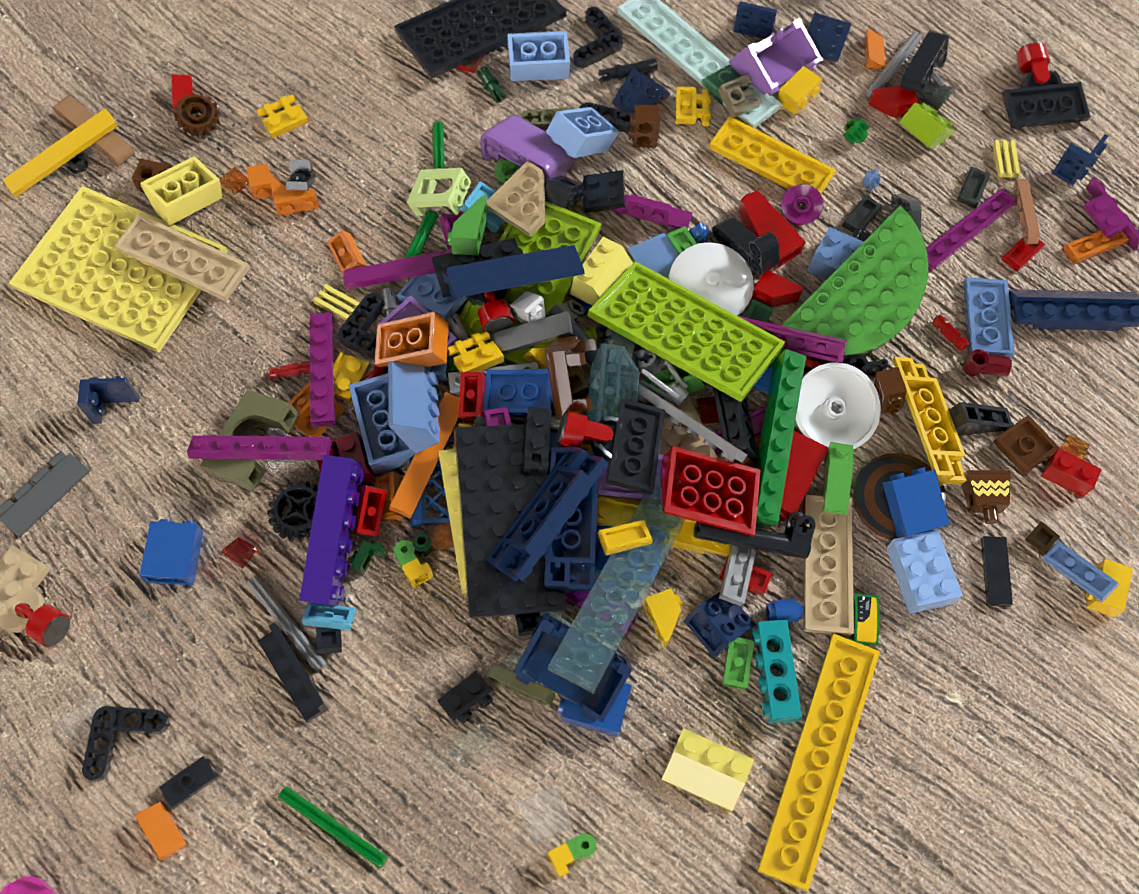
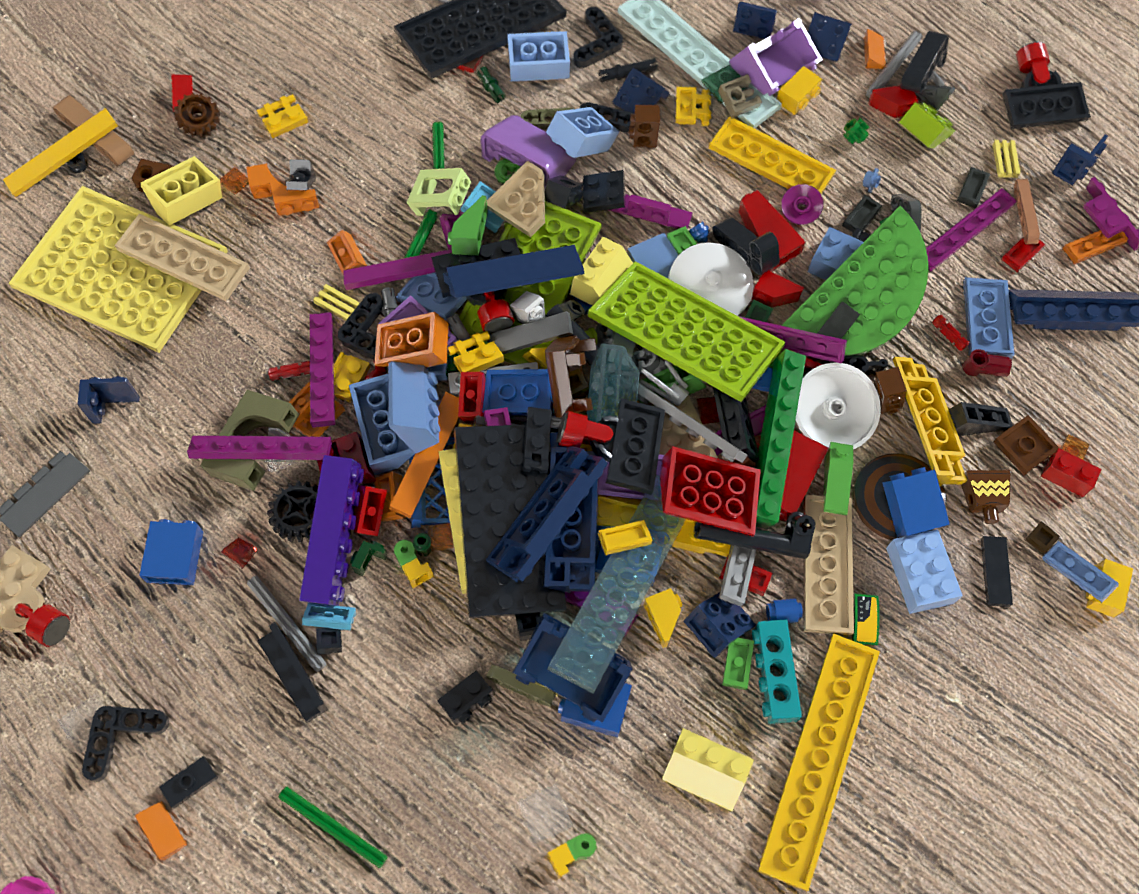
(839, 321): none -> pearl dark grey tile

